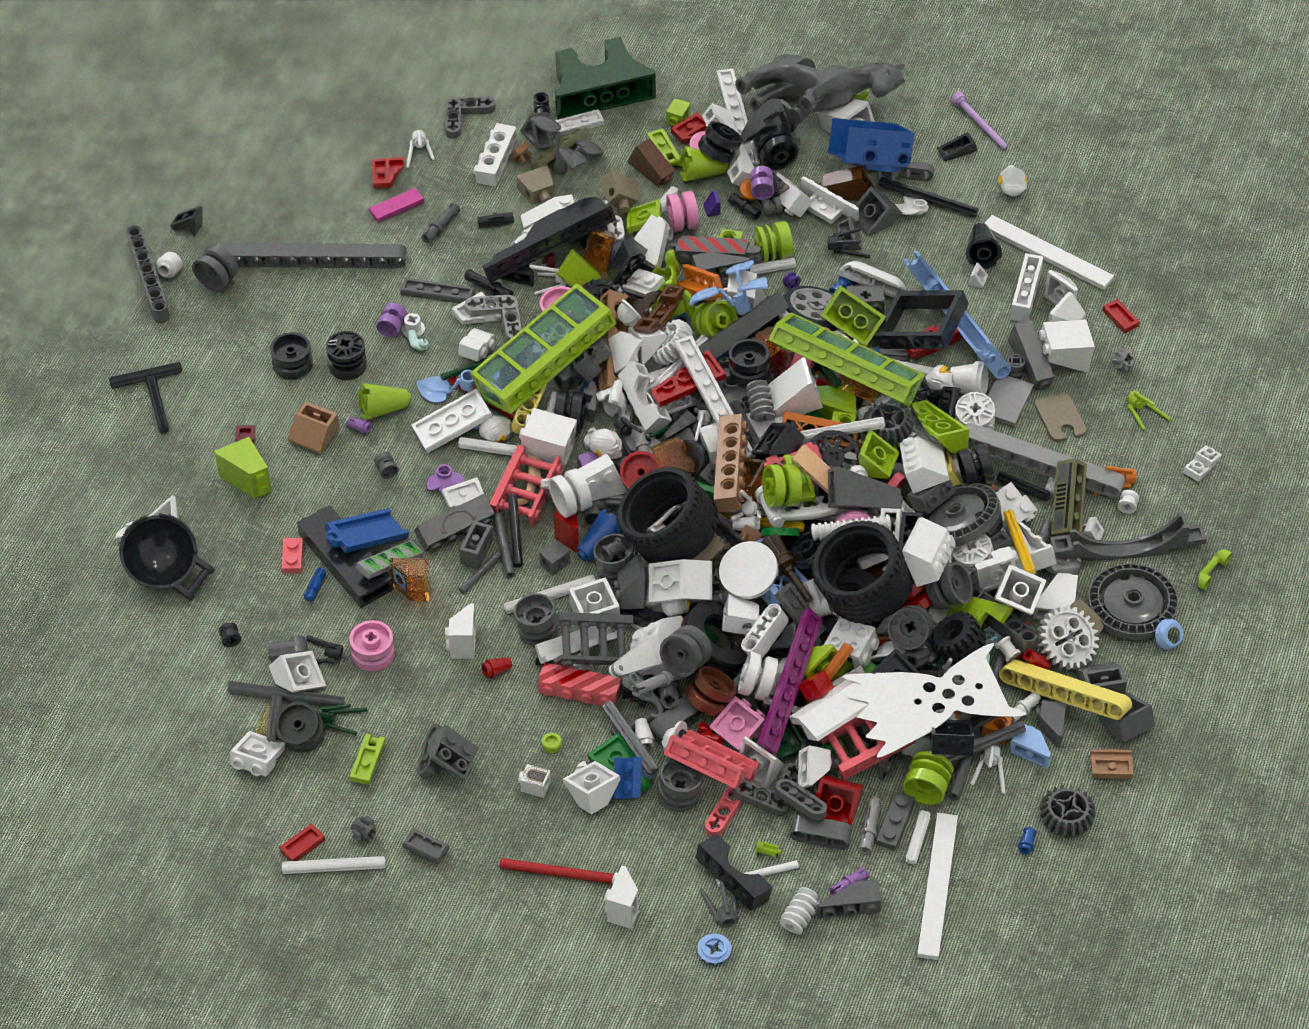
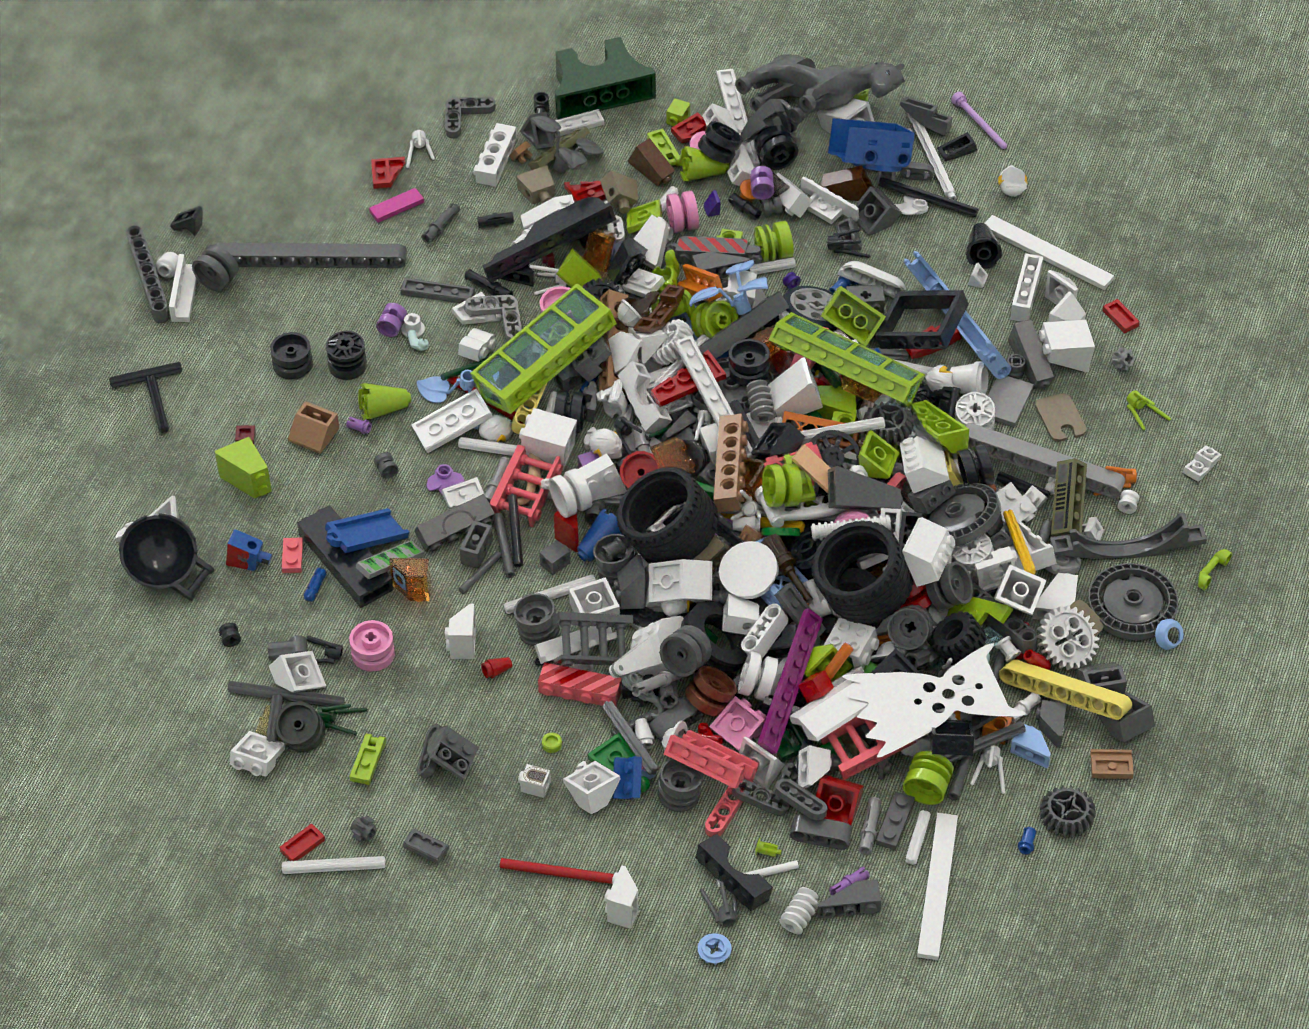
(182, 291): none -> white fence
(246, 551): none -> blue torso
(493, 484): none -> light grey pin
(585, 190): none -> red wing
(927, 115): none -> dark grey slope
(933, 159): none -> white piece
(1035, 497): none -> white tile

